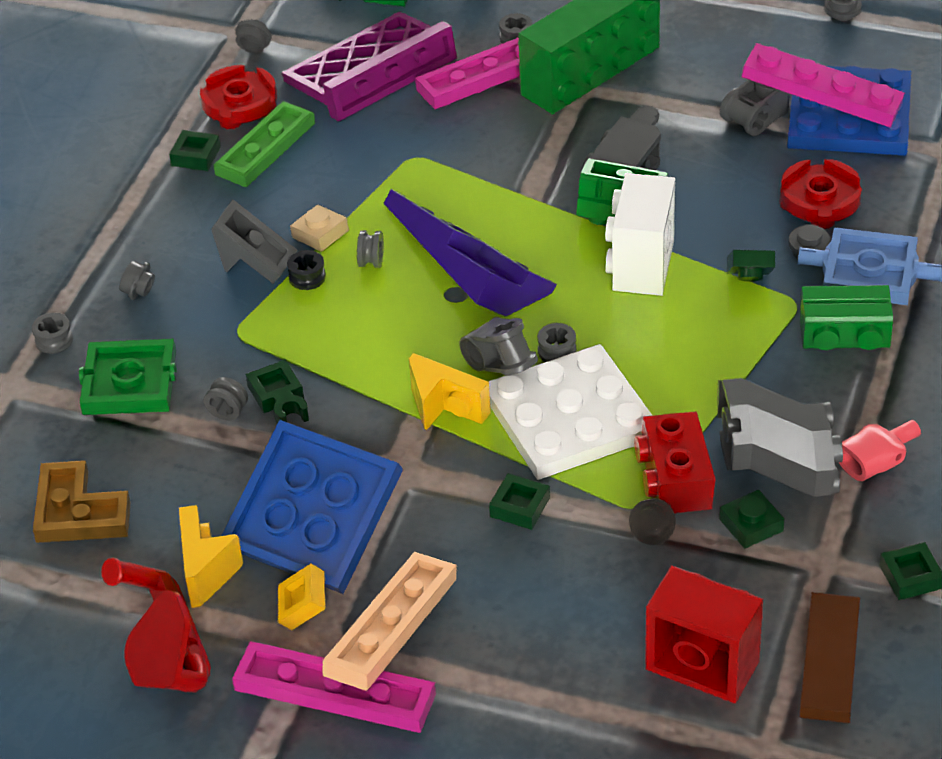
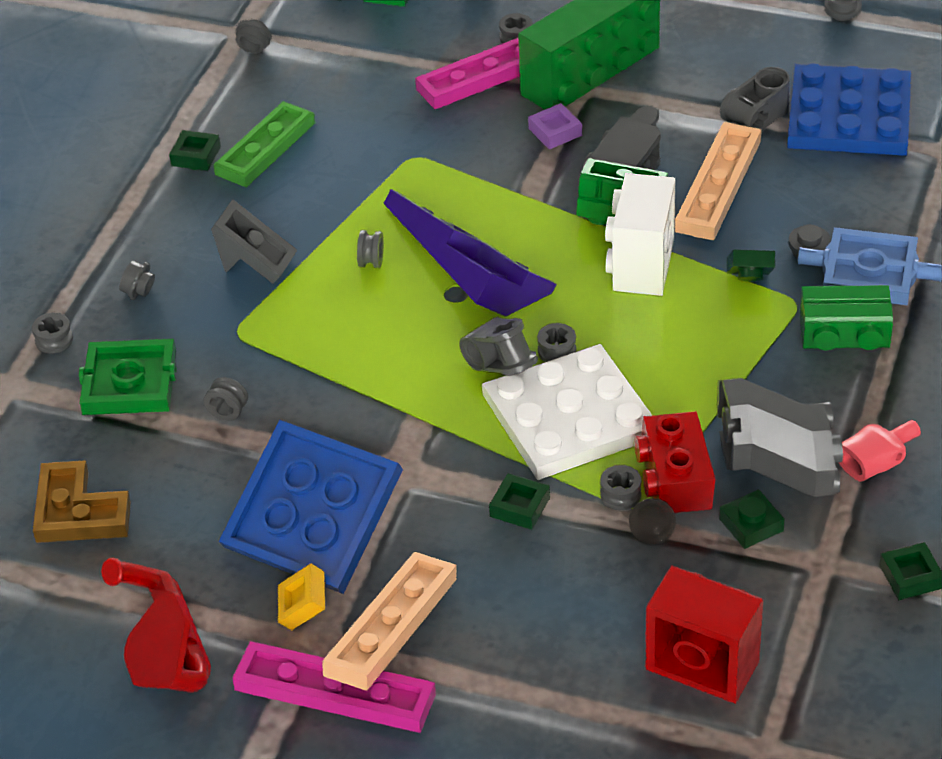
(207, 559): yellow slope -> none
(255, 97): red plate -> none
(278, 390): dark green plate -> none
(306, 270): black bush -> none
(319, 228): tan plate -> none
(375, 77): magenta fence -> none
(446, 388): yellow slope -> none
(555, 126): none -> medium lavender plate
(619, 497): none -> dark grey bush
(718, 181): none -> light nougat plate
(804, 196): red plate -> none
(823, 84): dark pink plate -> none
(830, 658): reddish brown tile -> none

